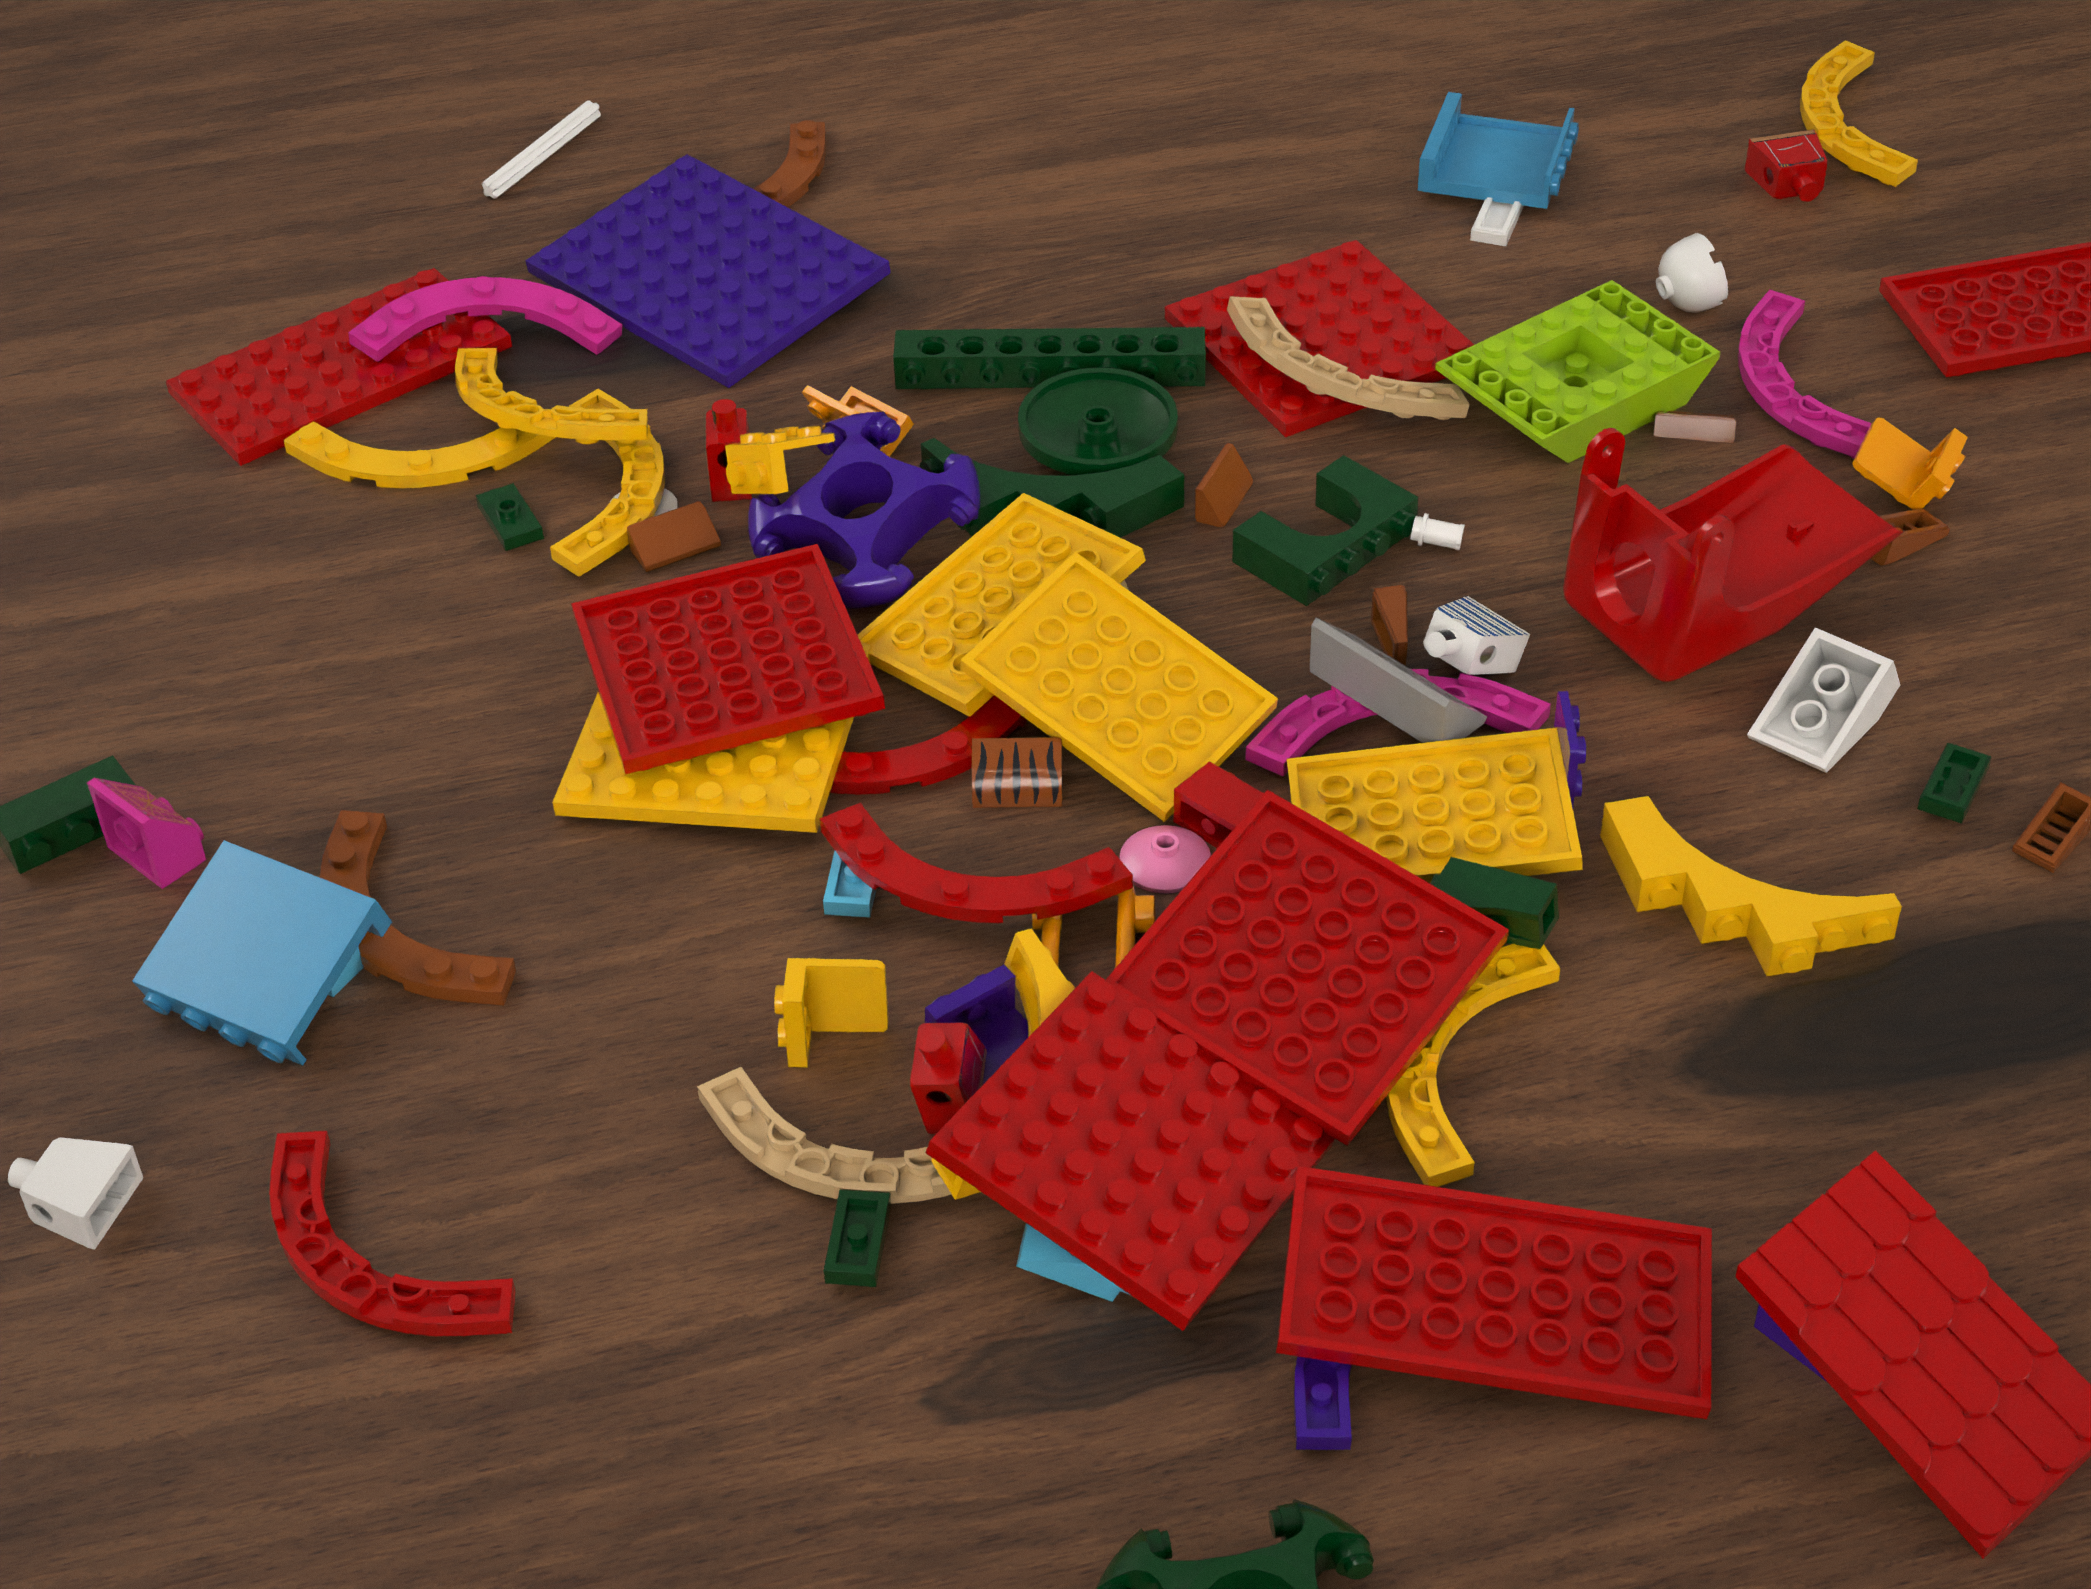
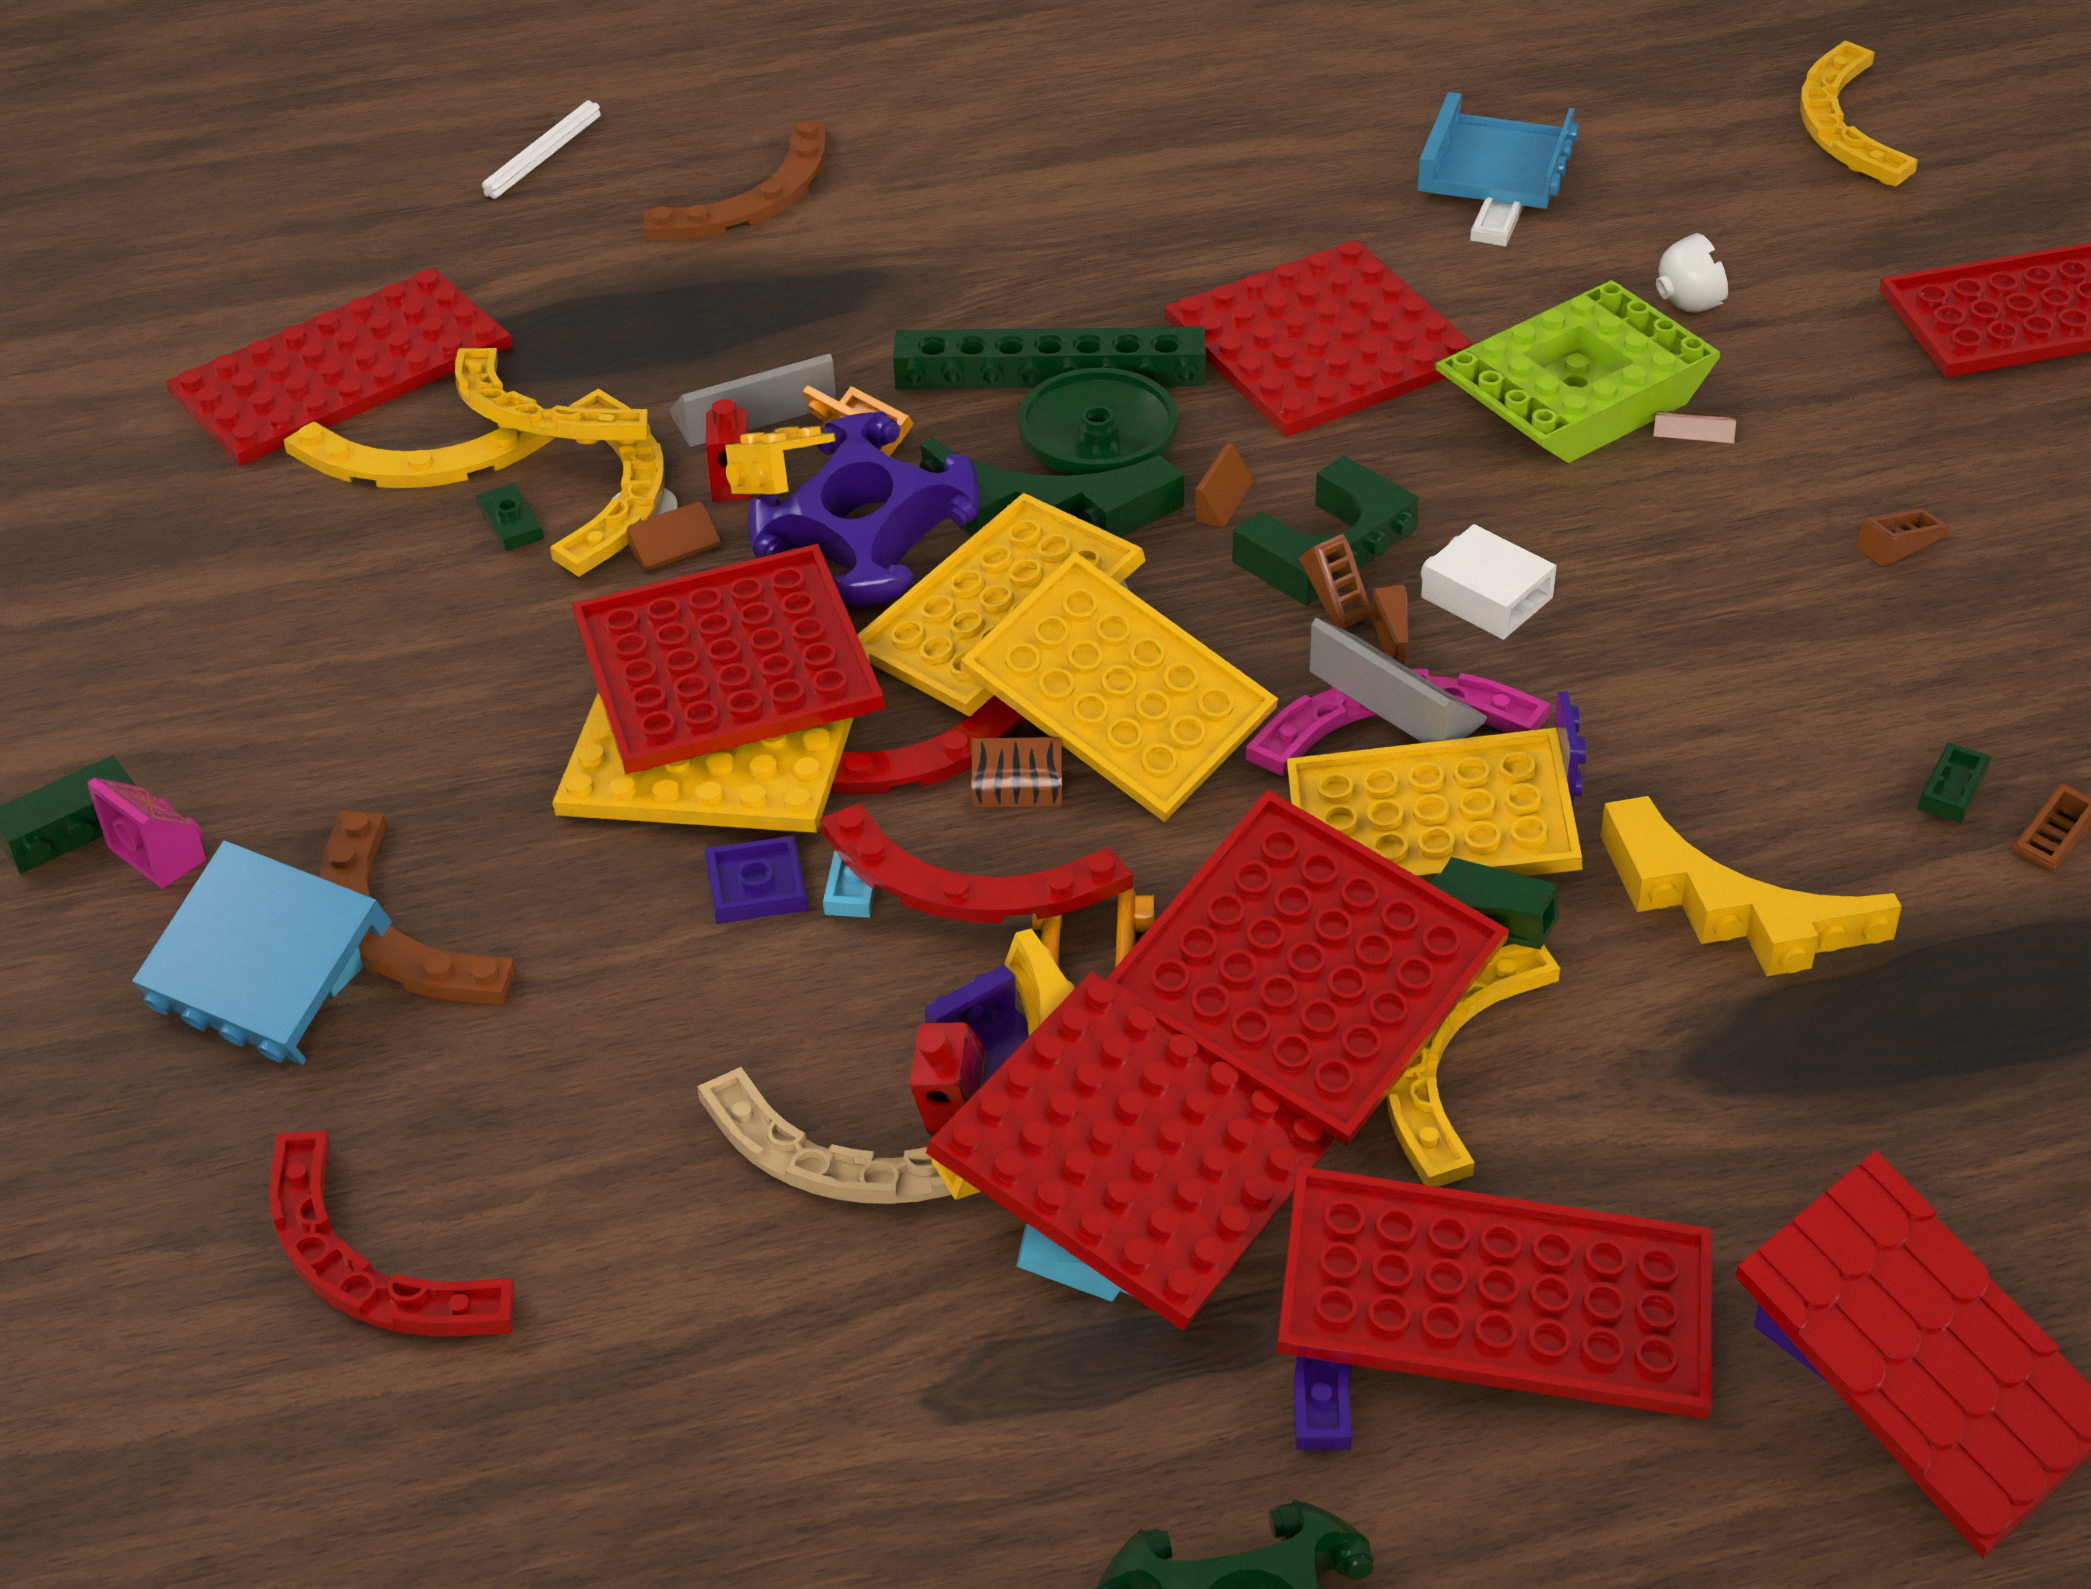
(77, 1187): white torso -> none
(483, 296): dark pink plate -> none
(708, 269): dark purple plate -> none
(756, 879): none -> dark purple tile
(766, 396): none -> light grey slope
(829, 998): yellow bracket -> none
(857, 1238): dark green plate -> none
(1164, 858): bright pink dish -> none
(1213, 803): red brick -> none
(1323, 376): tan plate -> none
(1344, 565): none -> dark orange slope
(1437, 532): white pin -> none
(1475, 638): white torso -> none
(1488, 581): none -> white brick
(1713, 567): red piece -> none
(1773, 386): dark pink plate -> none
(1788, 164): red torso -> none
(1826, 701): white slope -> none
(1905, 466): light orange bracket -> none

